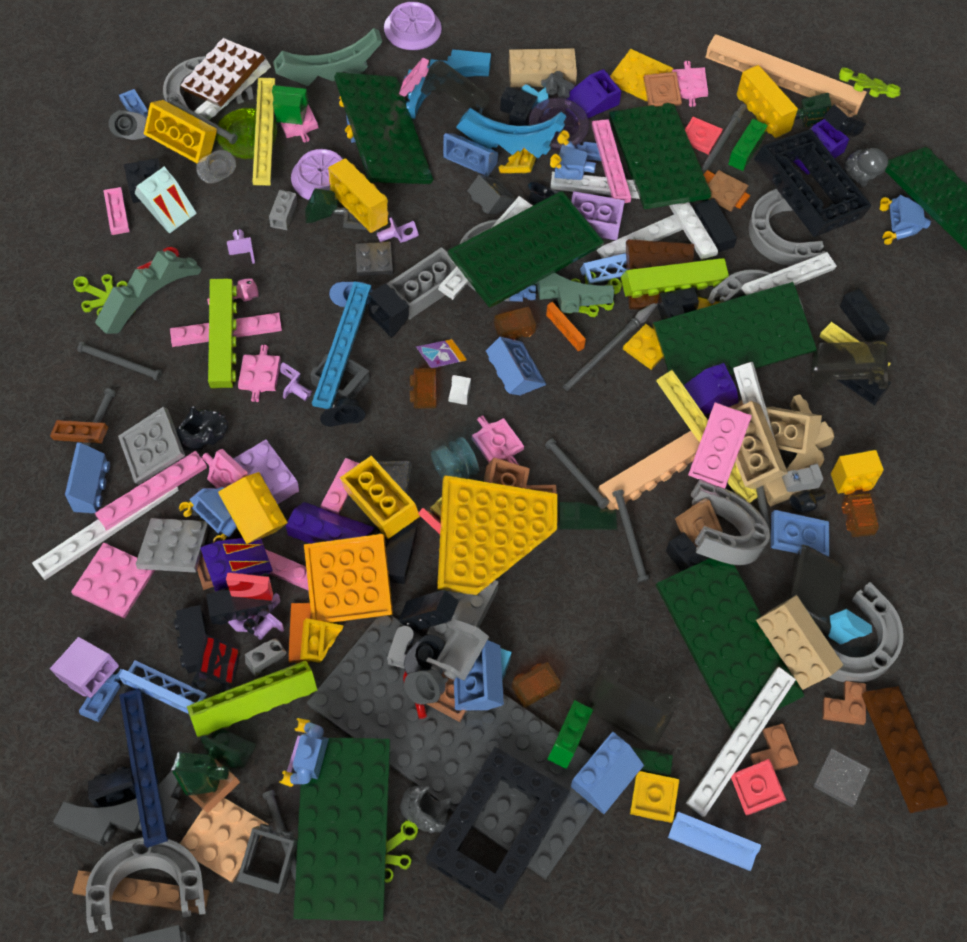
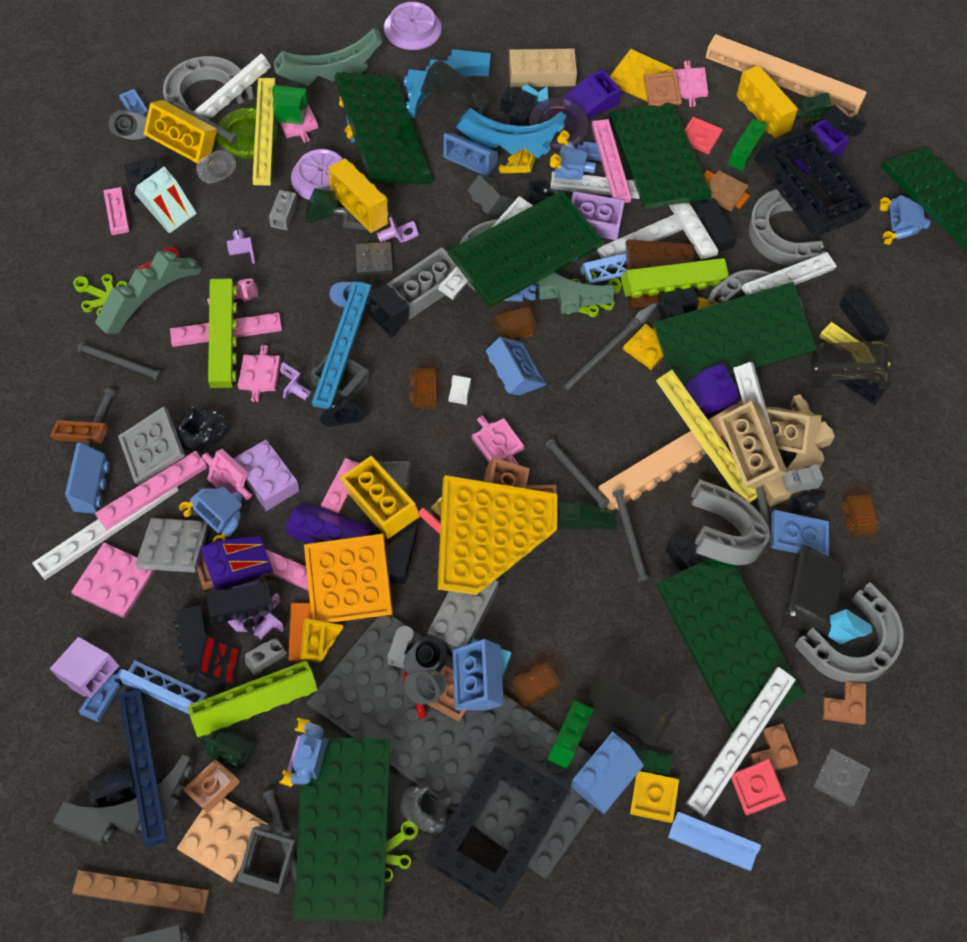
(127, 859): light grey piece -> none
(198, 773): clear green torso -> none
(222, 72): plate -> none
(249, 586): coral tile -> none
(253, 508): yellow slope -> none
(414, 77): bright pink plate -> none
(428, 610): black brick -> none
(441, 353): sticker -> none
(455, 460): clear light blue wheel -> none
(460, 650): light grey panel -> none
(557, 84): dark grey hips -> none
(565, 326): orange tile -> none
(696, 517): medium nougat plate -> none
(720, 445): bright pink tile -> none
(736, 118): dark grey bar -> none
(799, 642): tan brick -> none
(857, 472): yellow brick -> none
(865, 165): dark grey hair -> none
(876, 85): lime plant -> none
(904, 749): reddish brown plate -> none

